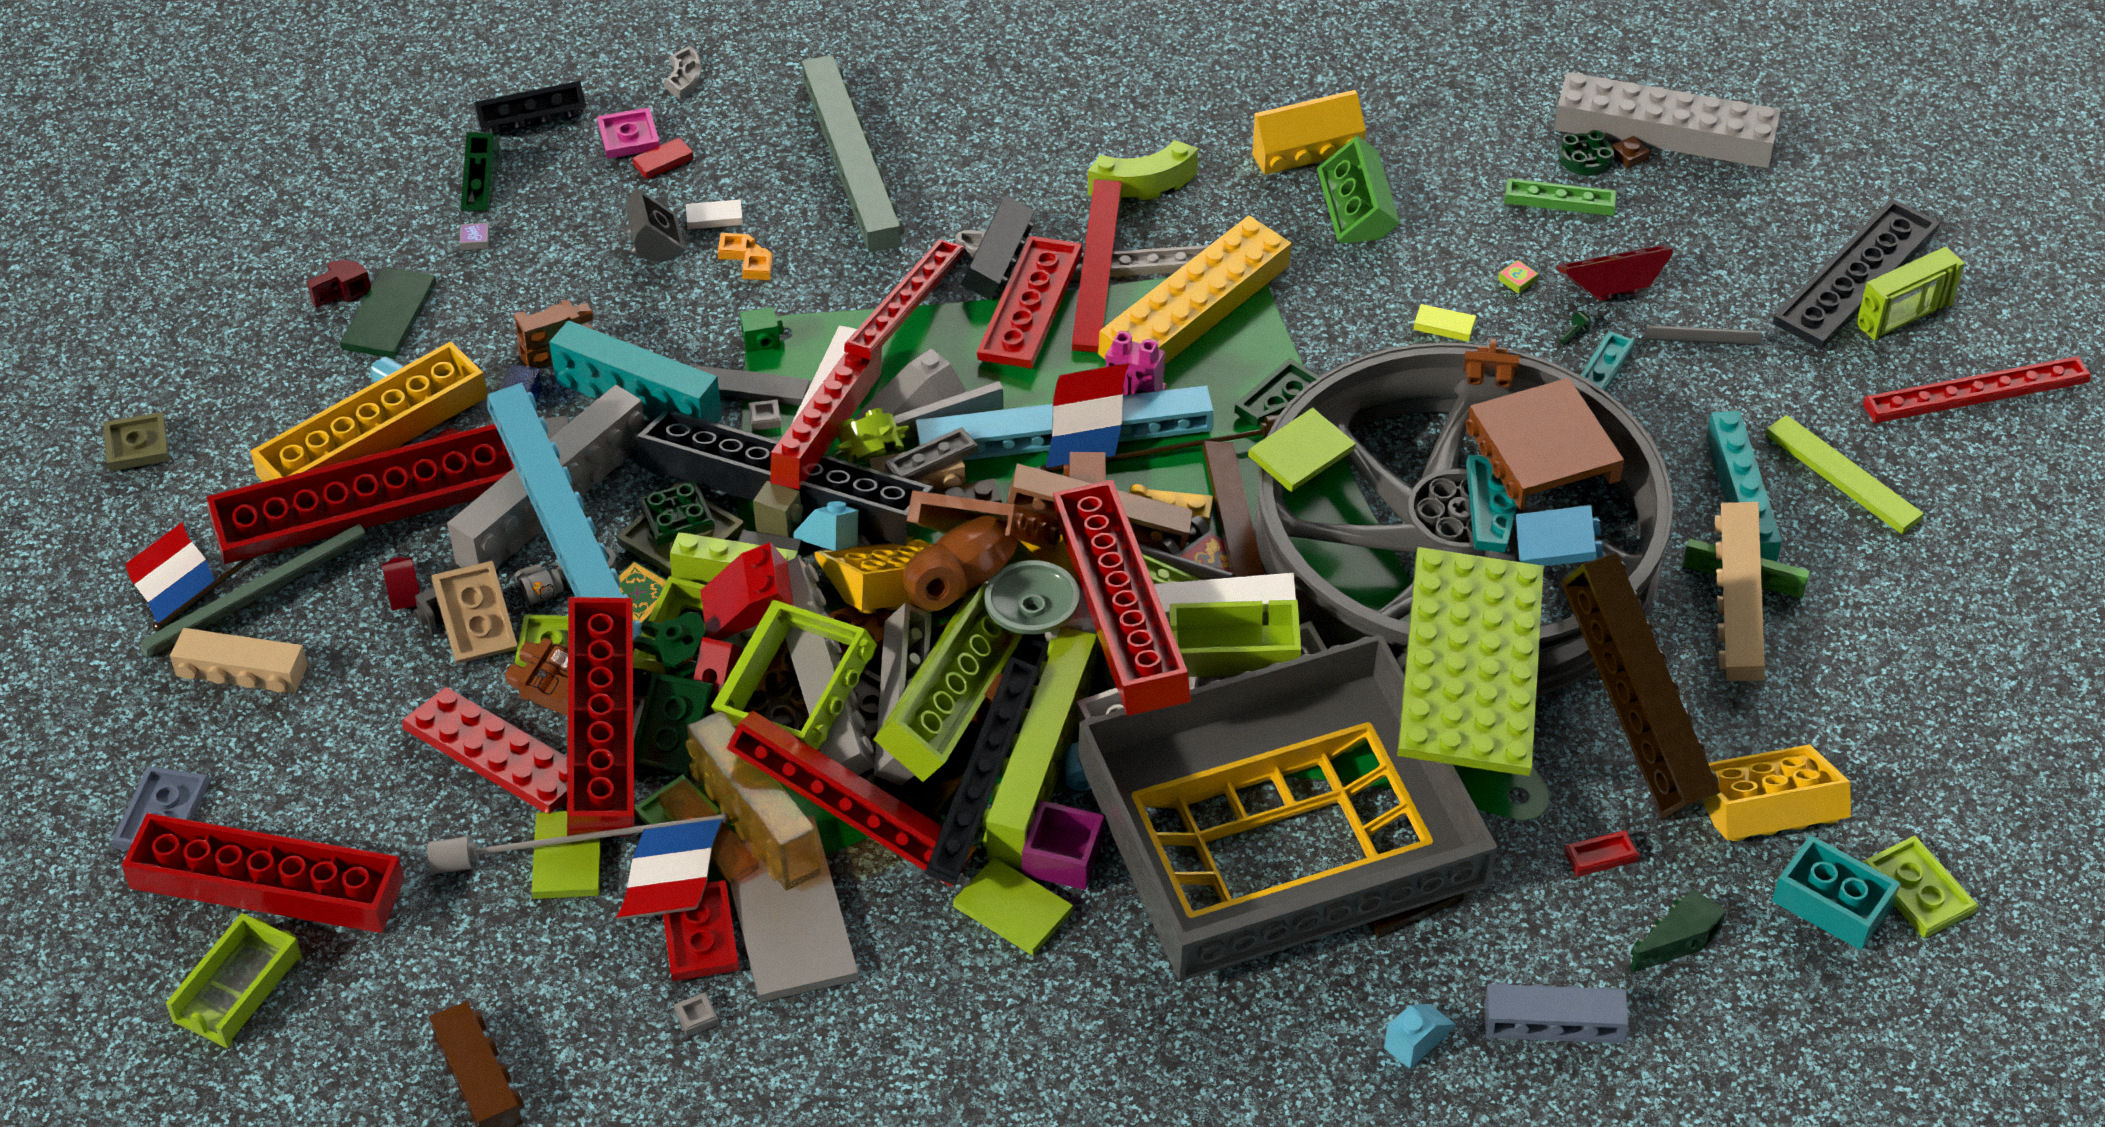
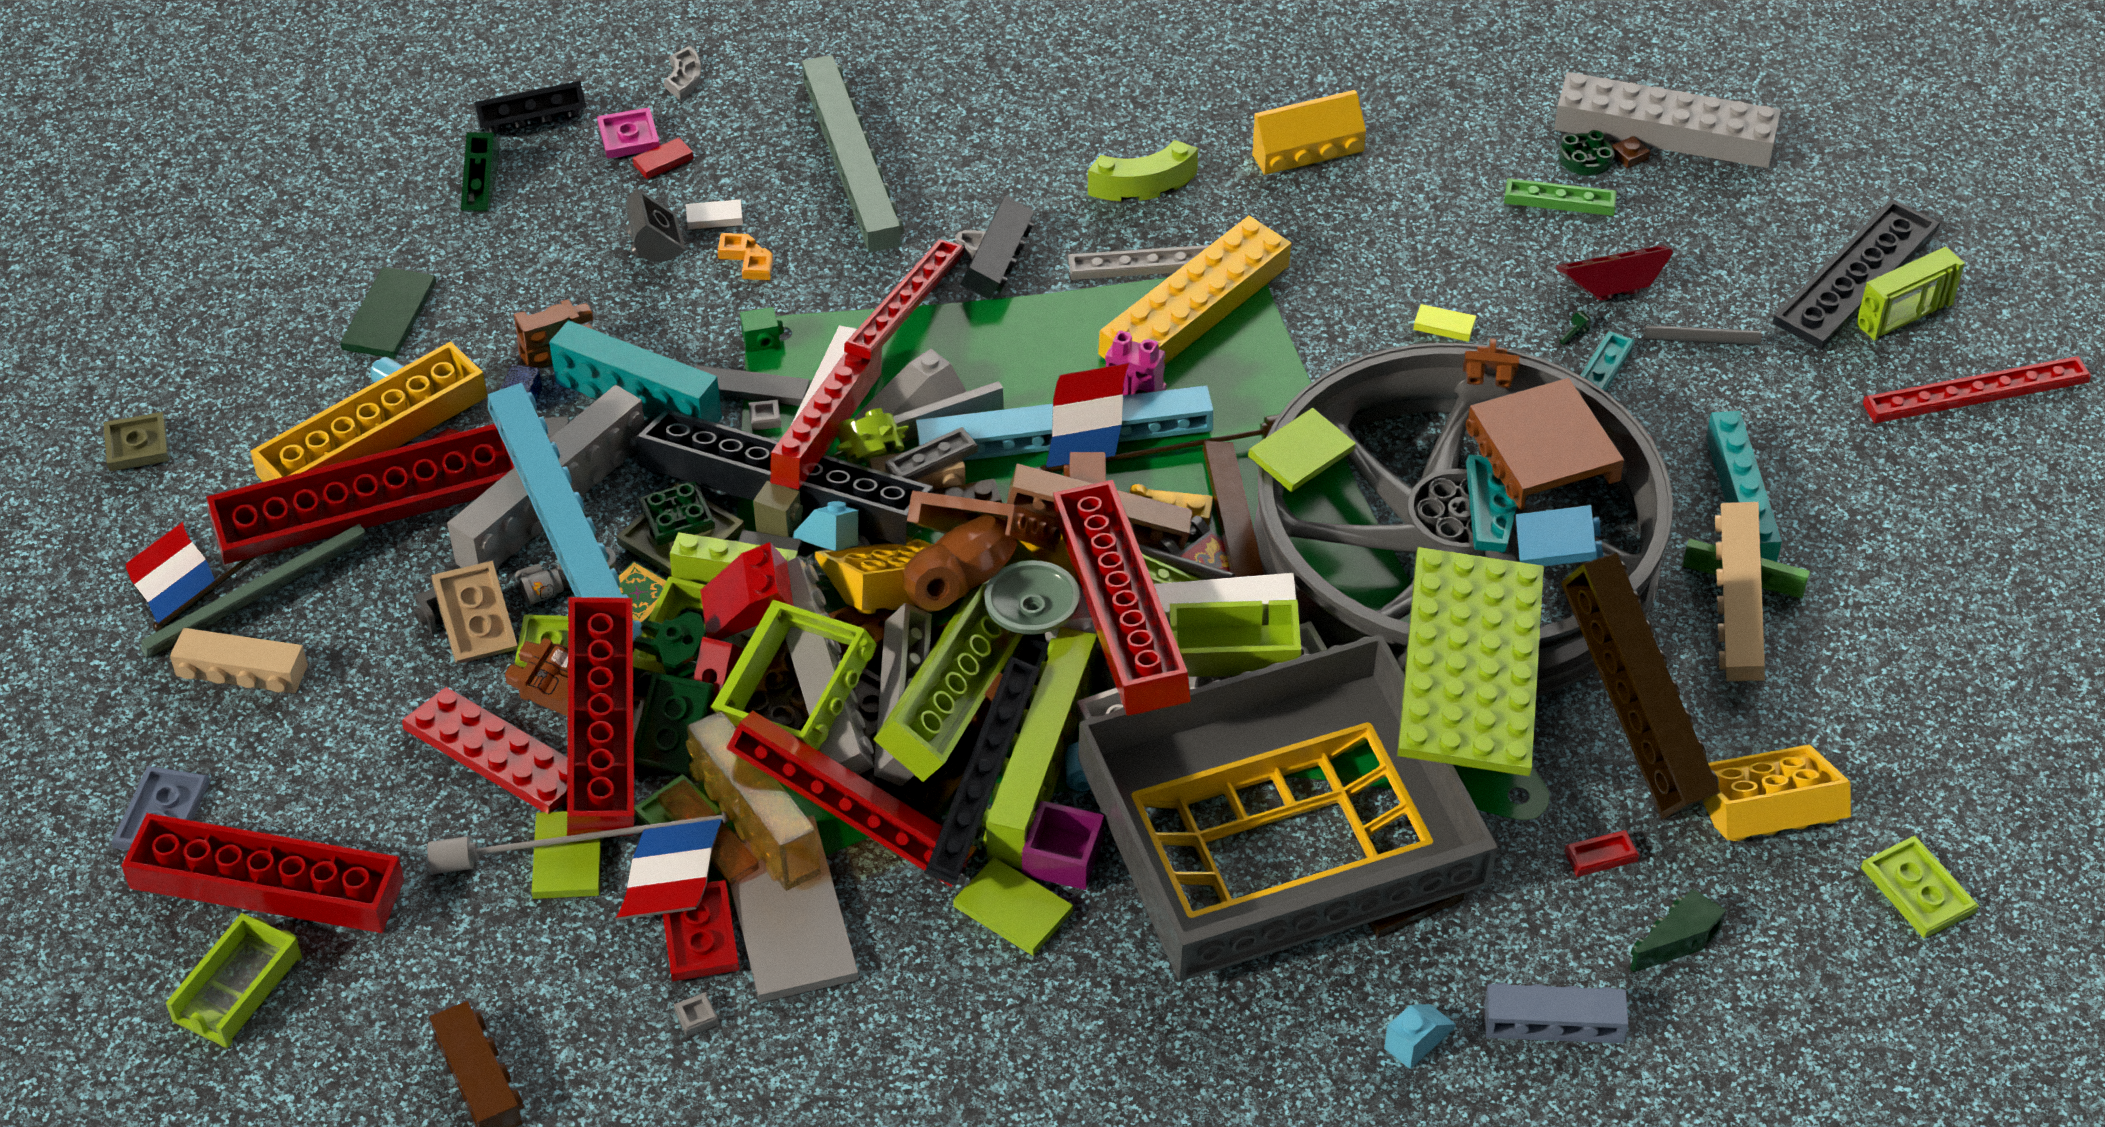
(343, 280): dark red brick -> none
(401, 582): dark red brick -> none
(474, 236): tile -> none
(1029, 302): red plate -> none
(1096, 265): red tile -> none
(1274, 392): dark green wing -> none
(1358, 193): bright green slope -> none
(1518, 276): lime tile -> none
(1835, 892): teal brick -> none
(1844, 474): lime tile -> none

